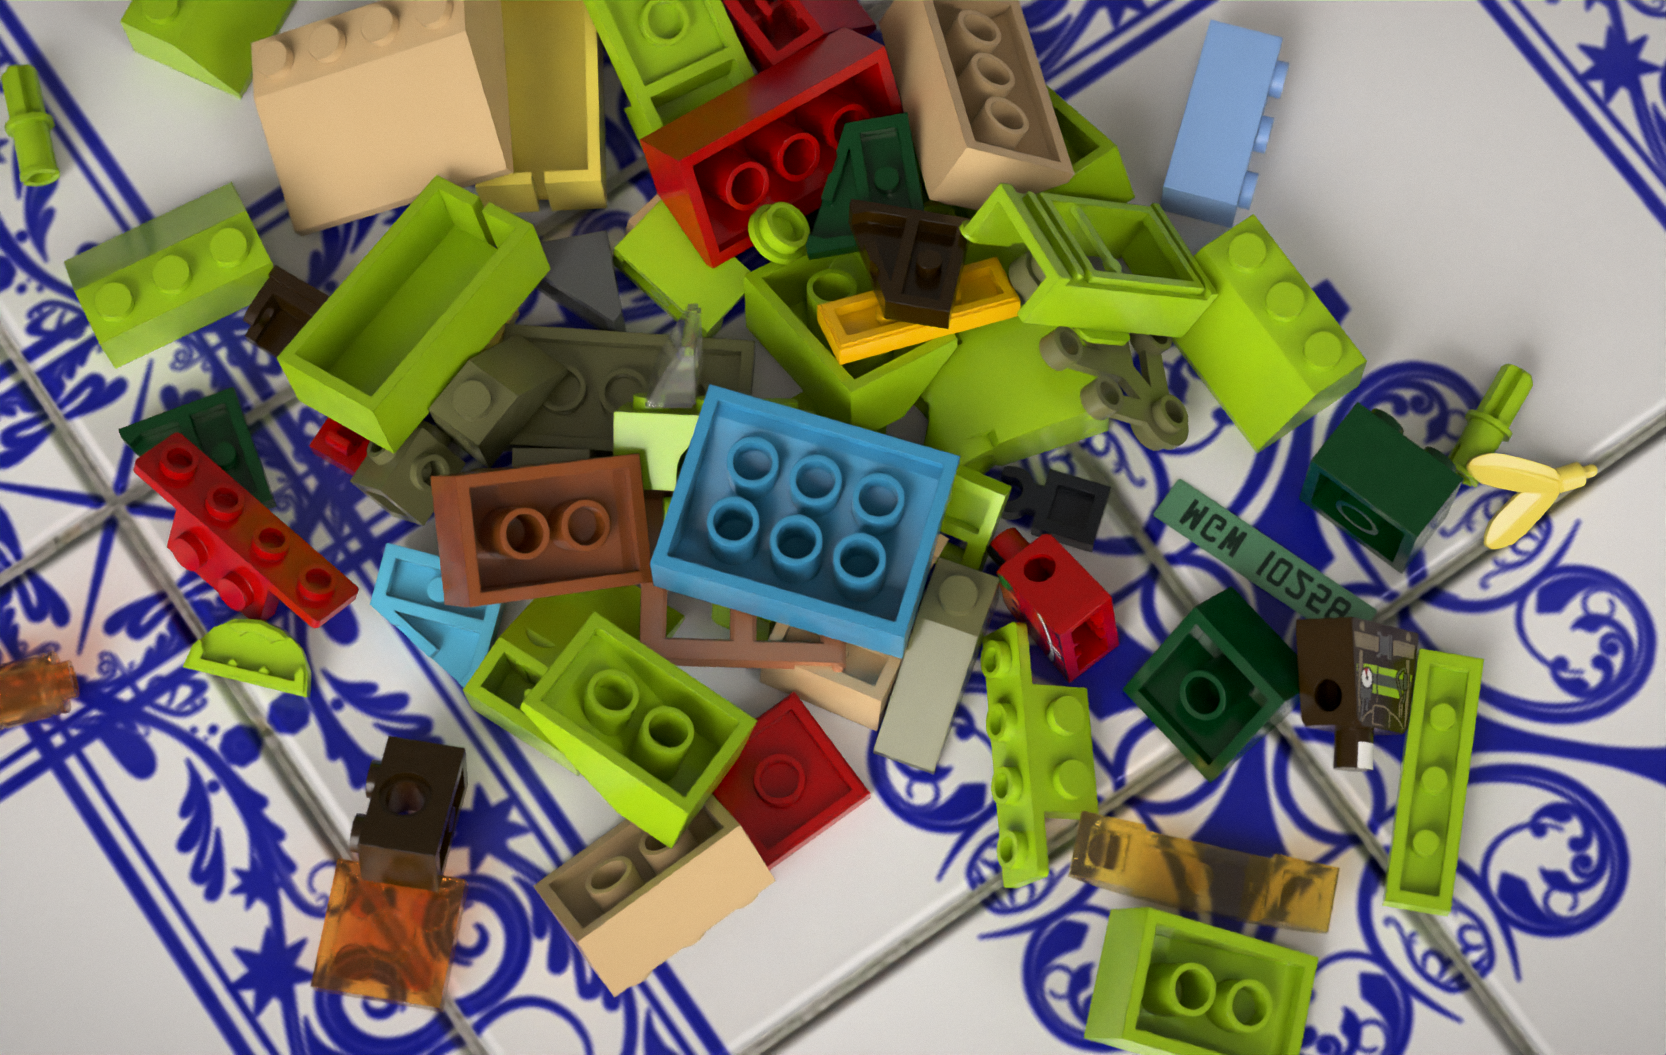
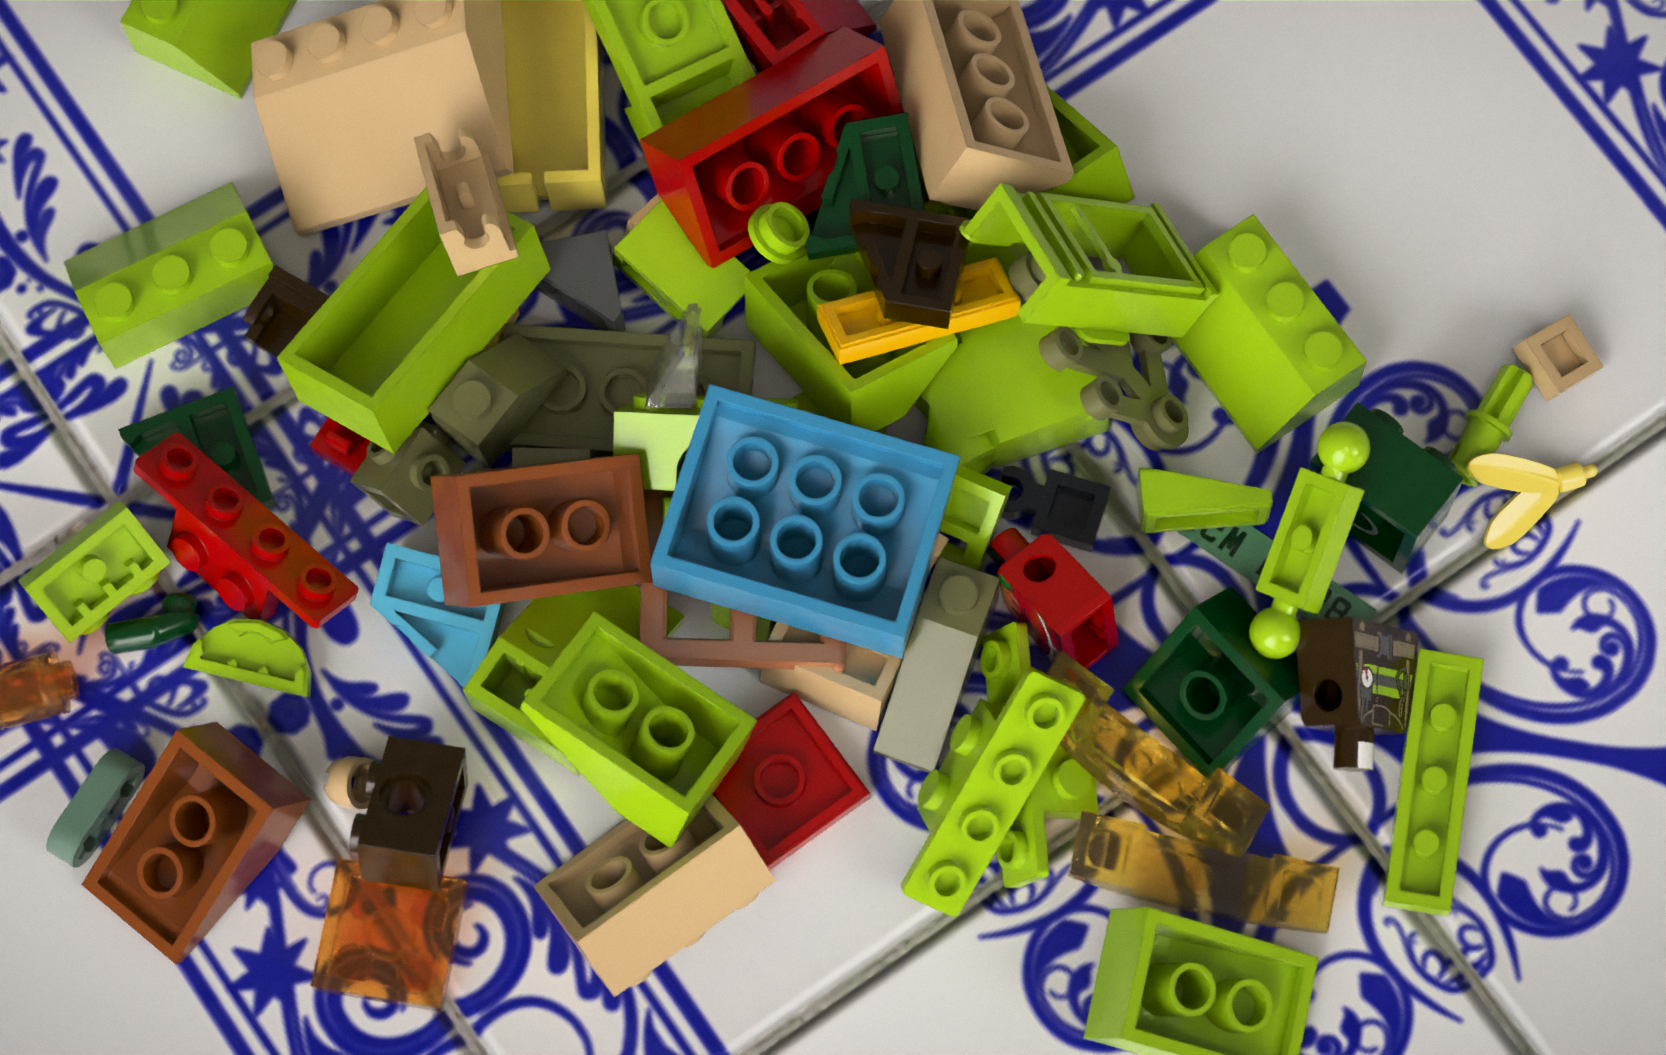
(29, 125): lime axle -> none
(95, 572): none -> lime bracket
(95, 807): none -> sand green beam
(154, 630): none -> dark green arm
(194, 838): none -> dark orange slope
(340, 779): none -> tan hinge
(466, 203): none -> tan hinge
(984, 785): none -> lime bracket
(1150, 776): none -> clear yellow slope
(1190, 502): none -> lime slope
(1224, 124): light blue brick -> none
(1309, 540): none -> lime plate
(1558, 357): none -> tan plate

